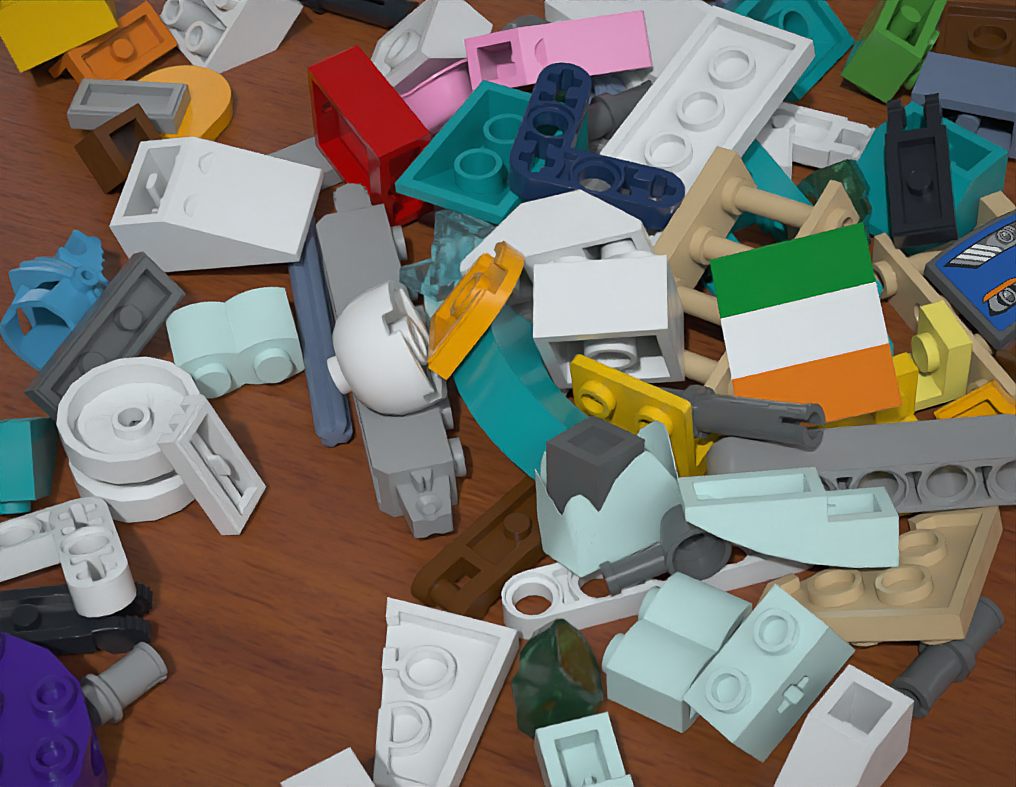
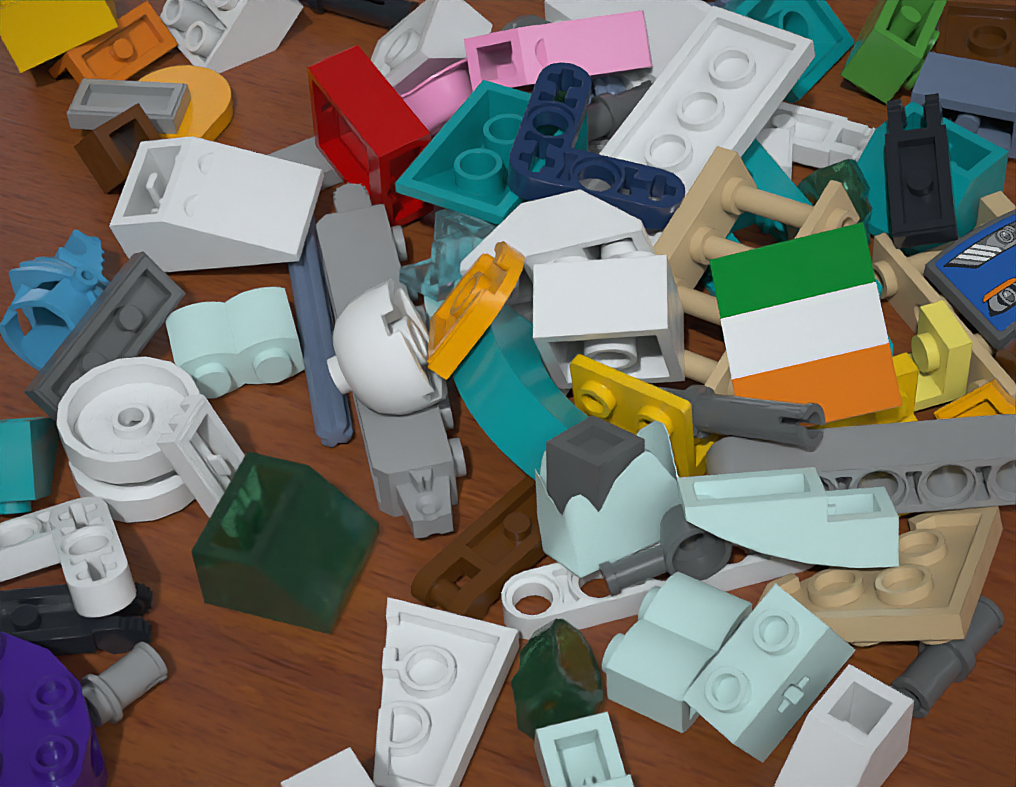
(283, 545): none -> clear green slope

